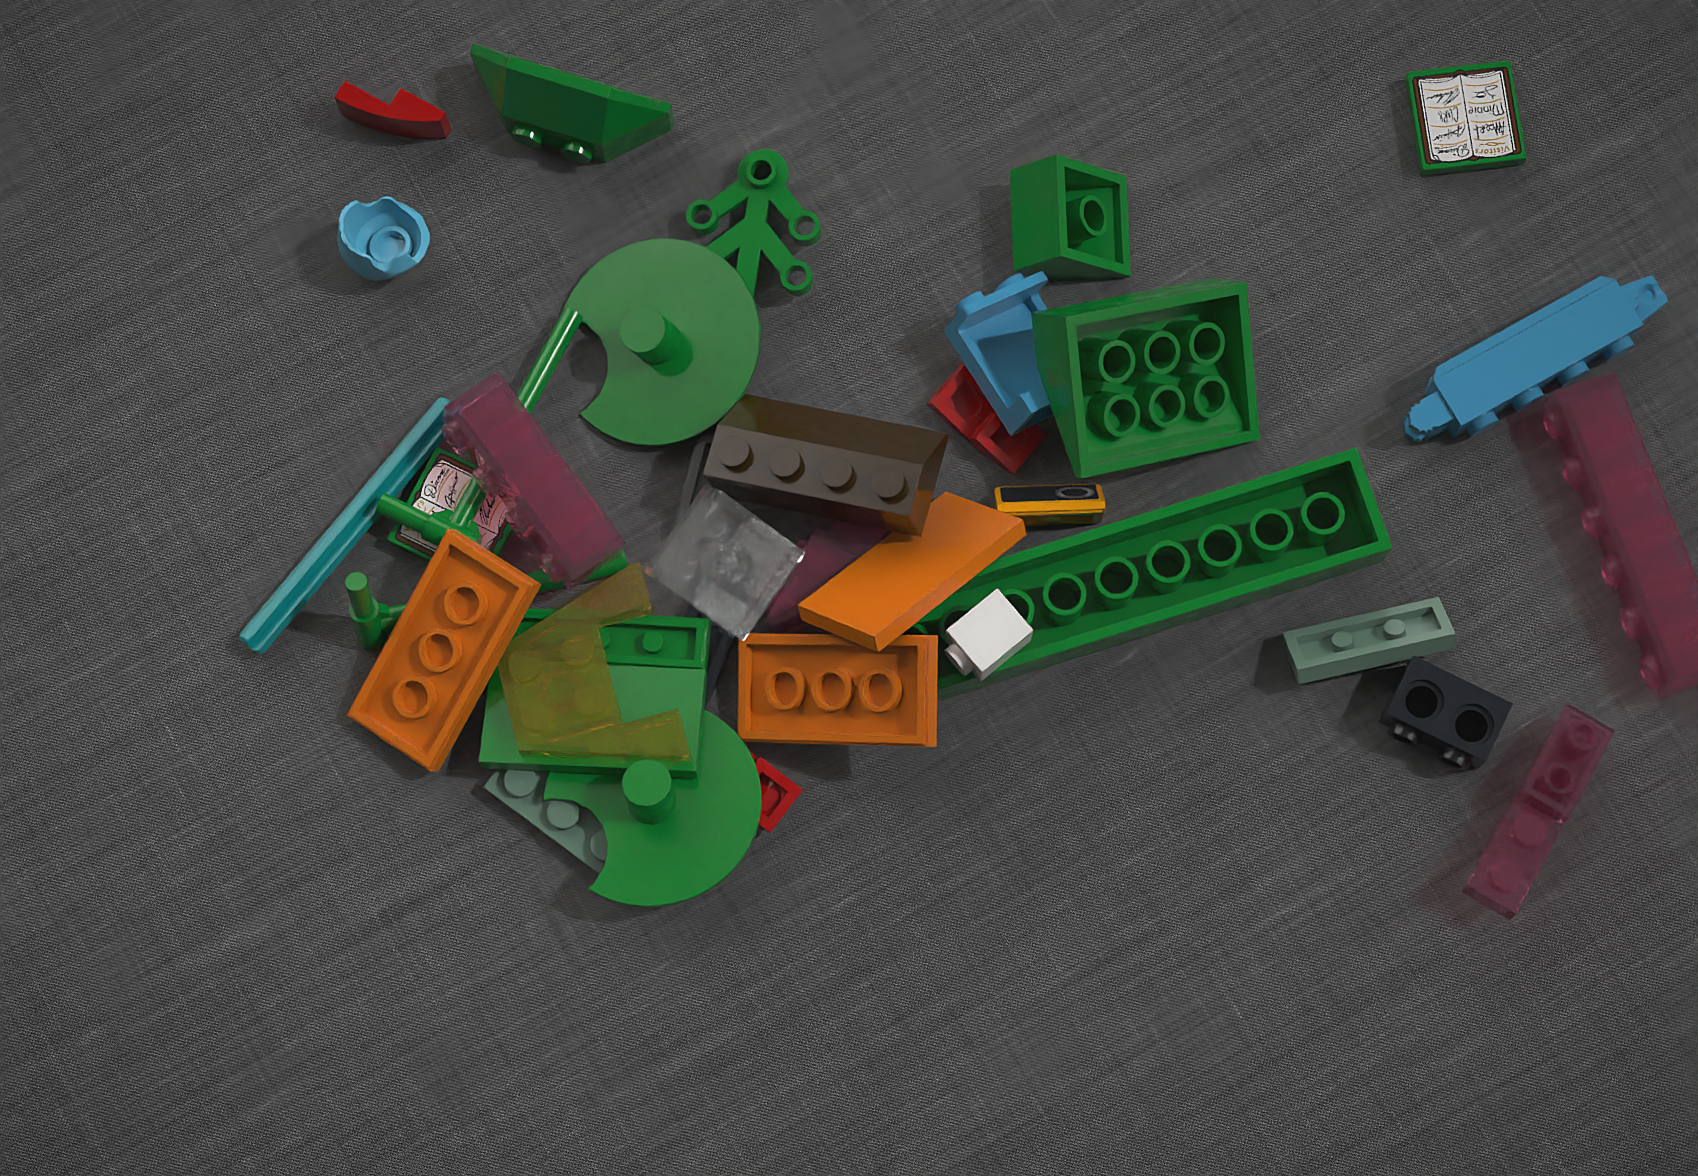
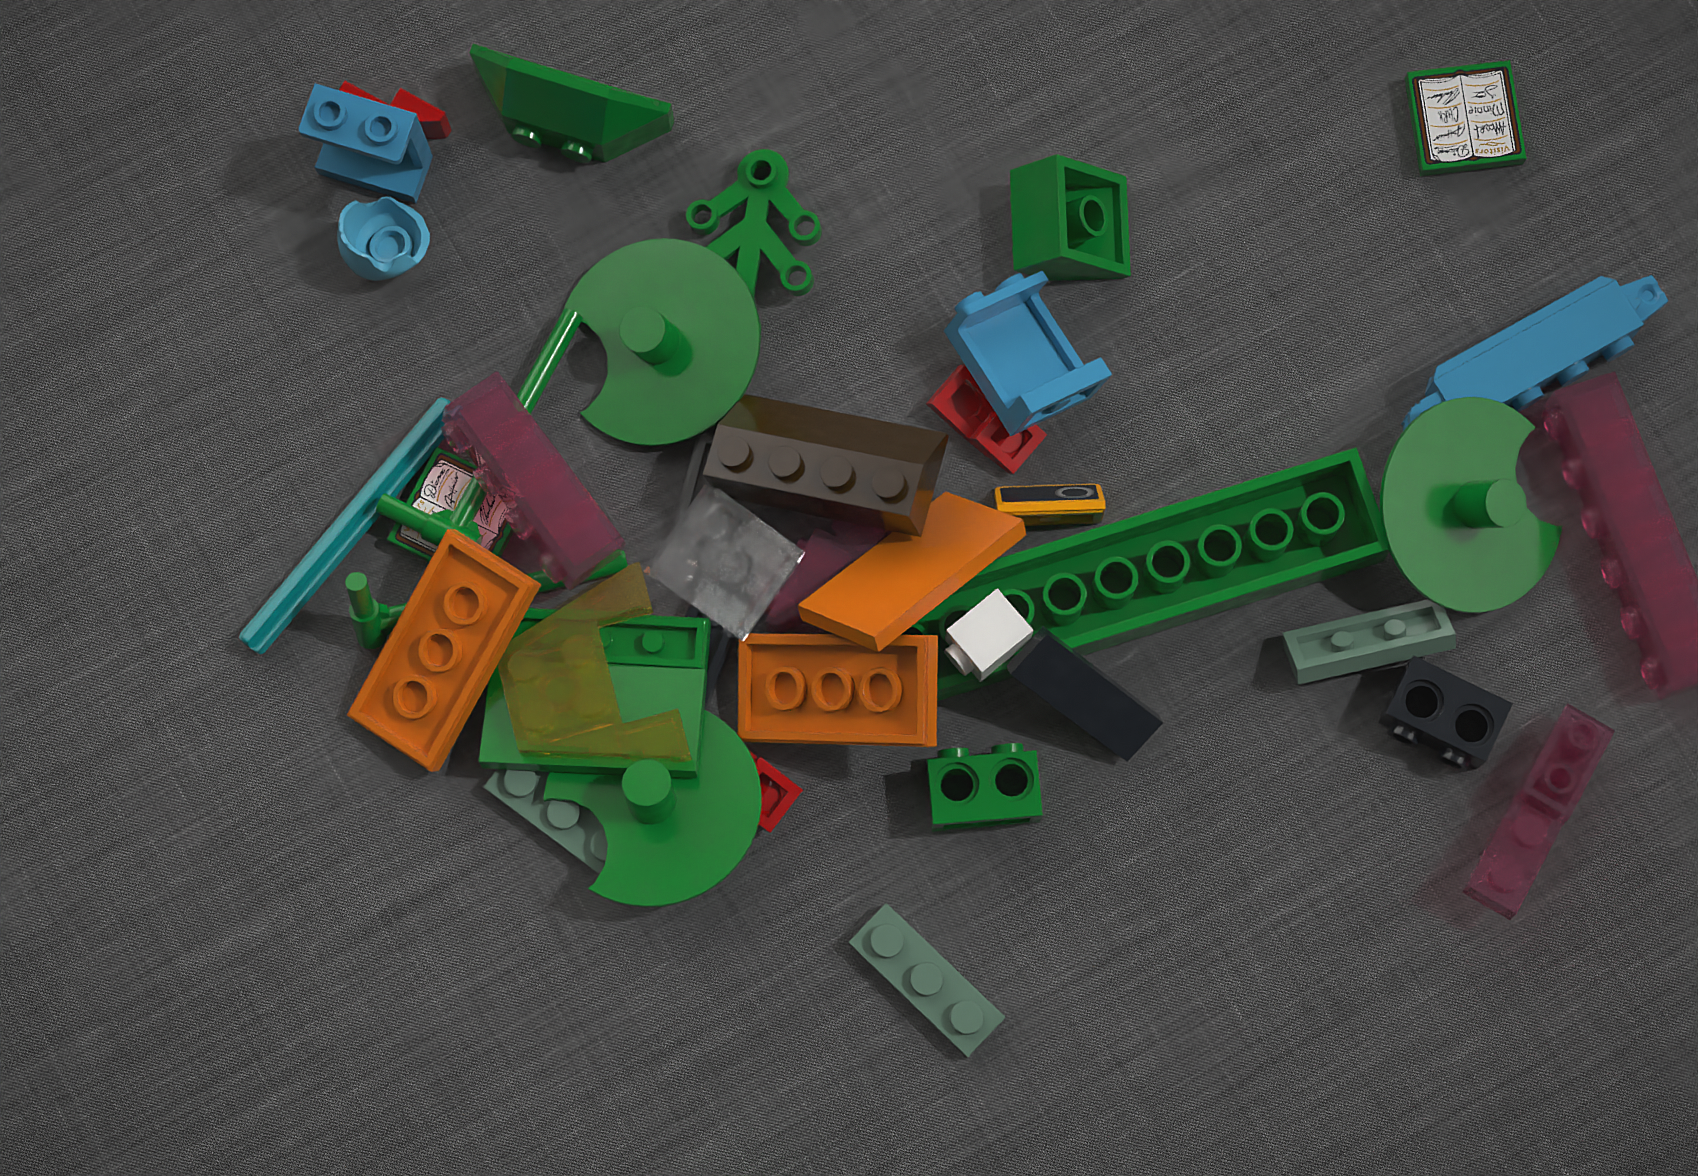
(367, 143): none -> dark azure panel
(926, 980): none -> sand green plate
(985, 804): none -> green brick
(1084, 694): none -> black tile
(1149, 374): green slope -> none
(1457, 510): none -> green piece

